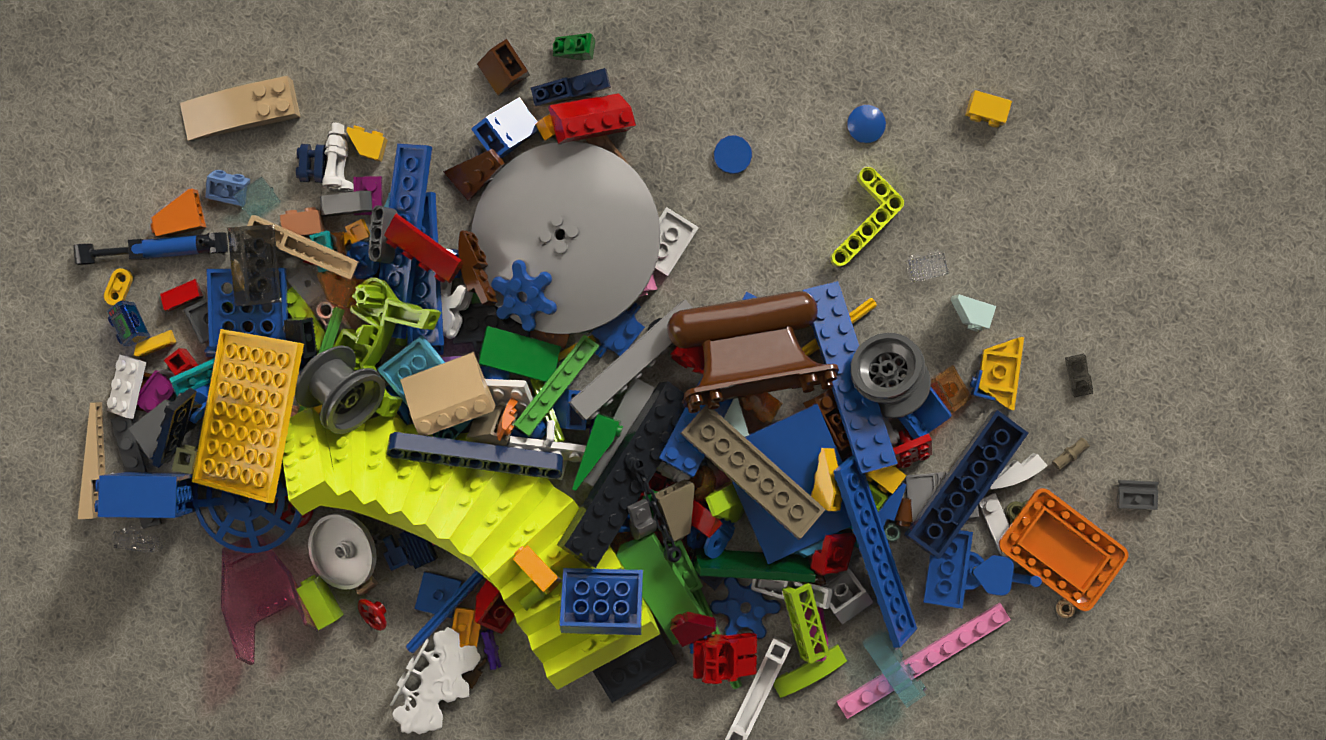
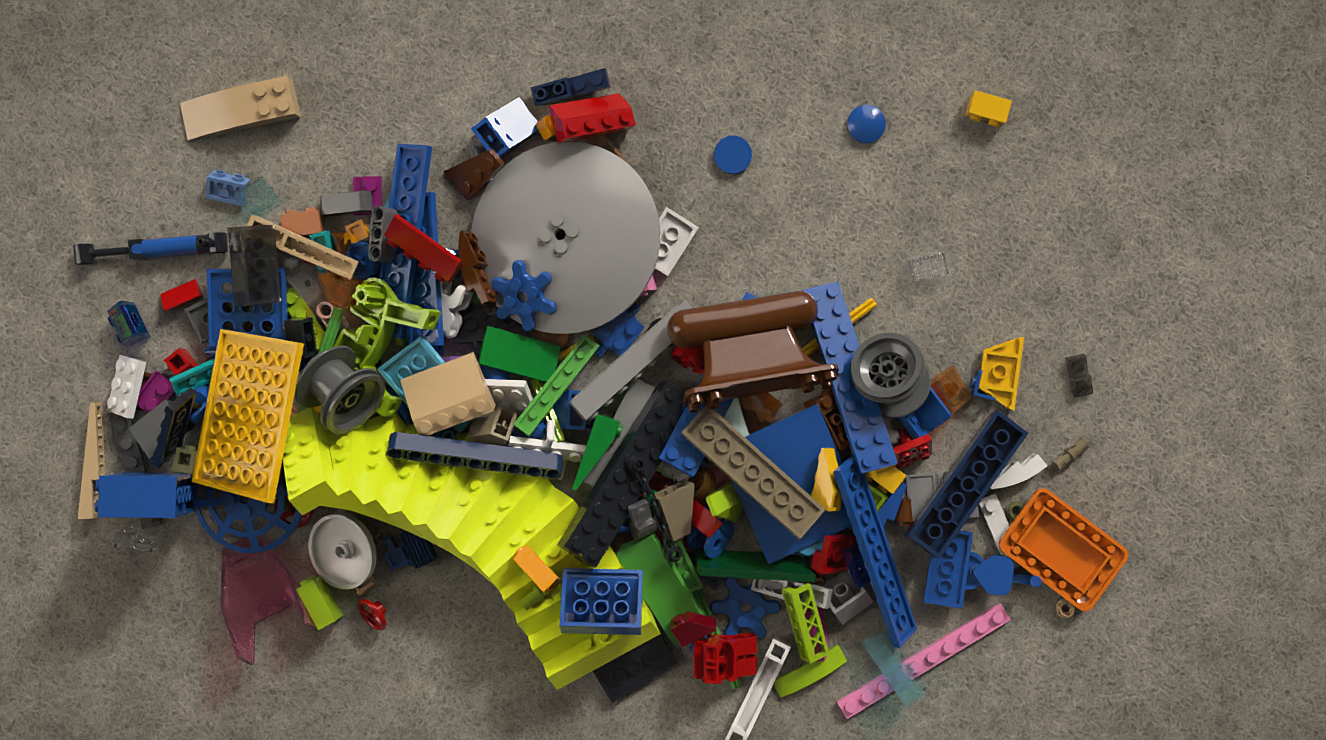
(115, 285): yellow plate -> none
(154, 344): yellow slope -> none
(179, 216): orange slope -> none
(305, 155): dark blue brick -> none
(337, 152): white piece -> none
(368, 144): yellow slope -> none
(435, 592): blue plate -> none
(438, 682): white plant -> none
(444, 612): blue axle -> none
(465, 625): light orange plate -> none
(472, 677): dark brown plate -> none
(491, 609): red slope -> none
(491, 649): dark purple pin -> none
(502, 67): reddish brown slope -> none
(505, 423): orange slope -> none
(575, 46): green slope -> none
(851, 555): none -> clear blue slope
(871, 221): neon yellow beam -> none
(897, 532): sand green plate -> none
(973, 313): light aqua slope -> none
(1137, 494): dark grey plate -> none

